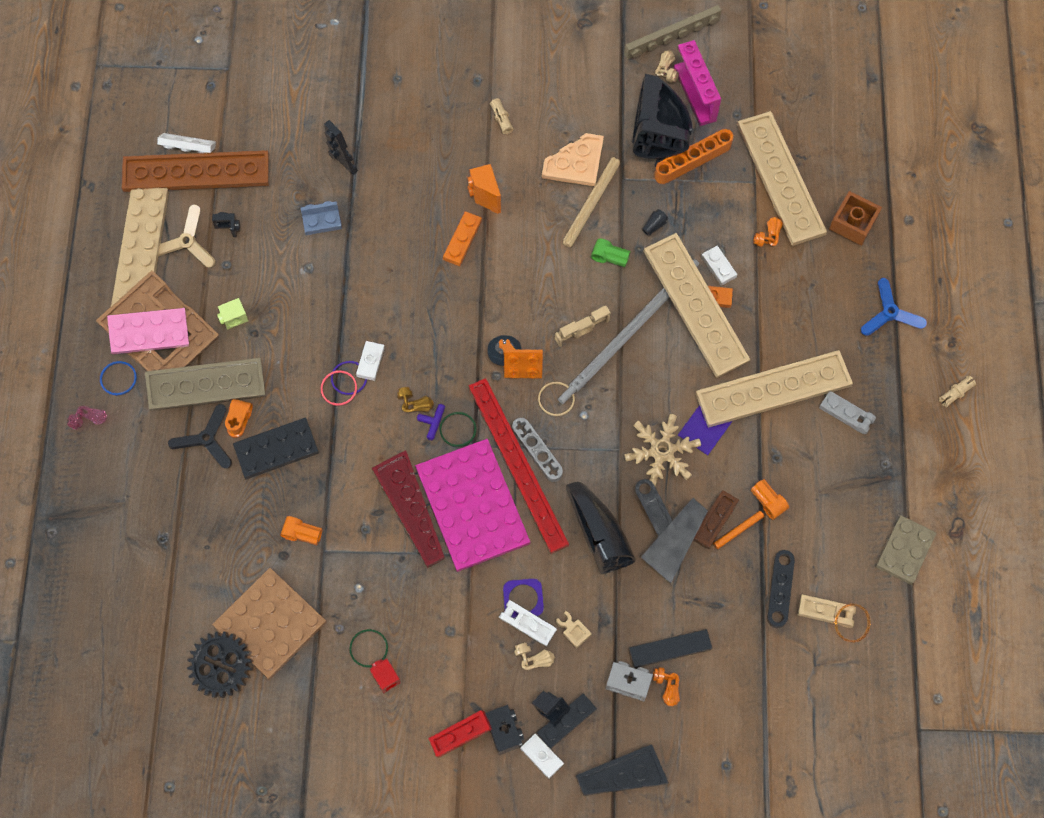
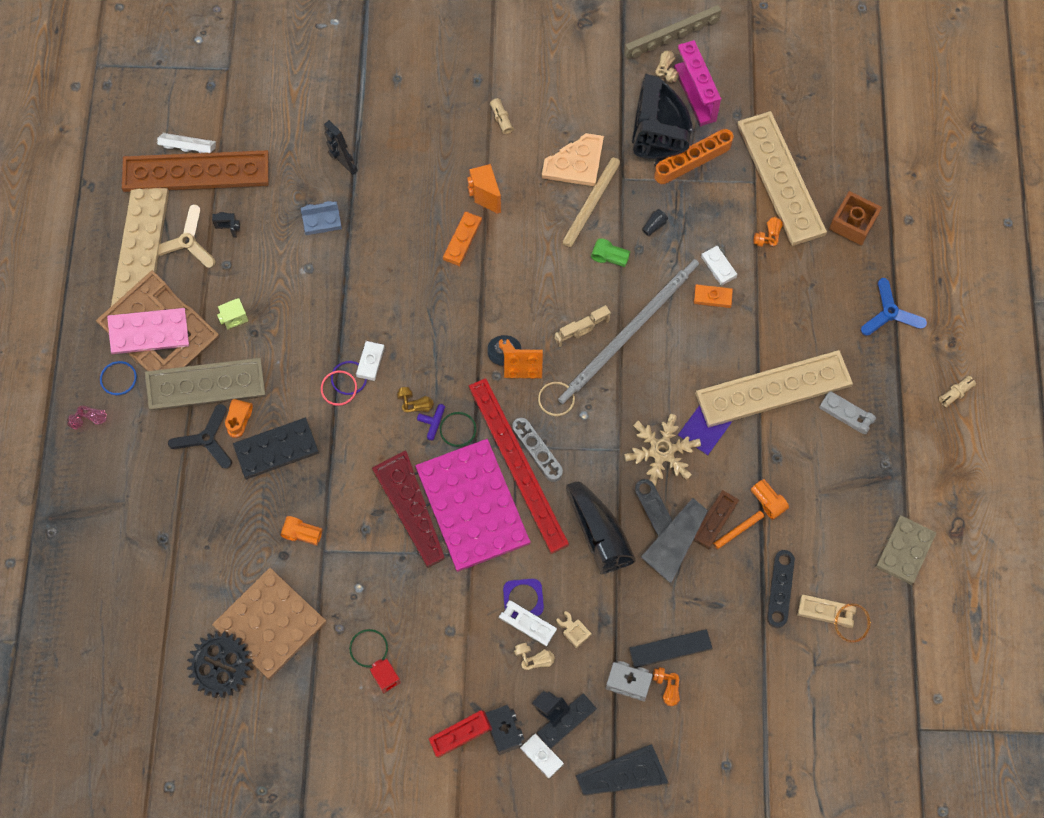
(696, 305): tan plate -> none

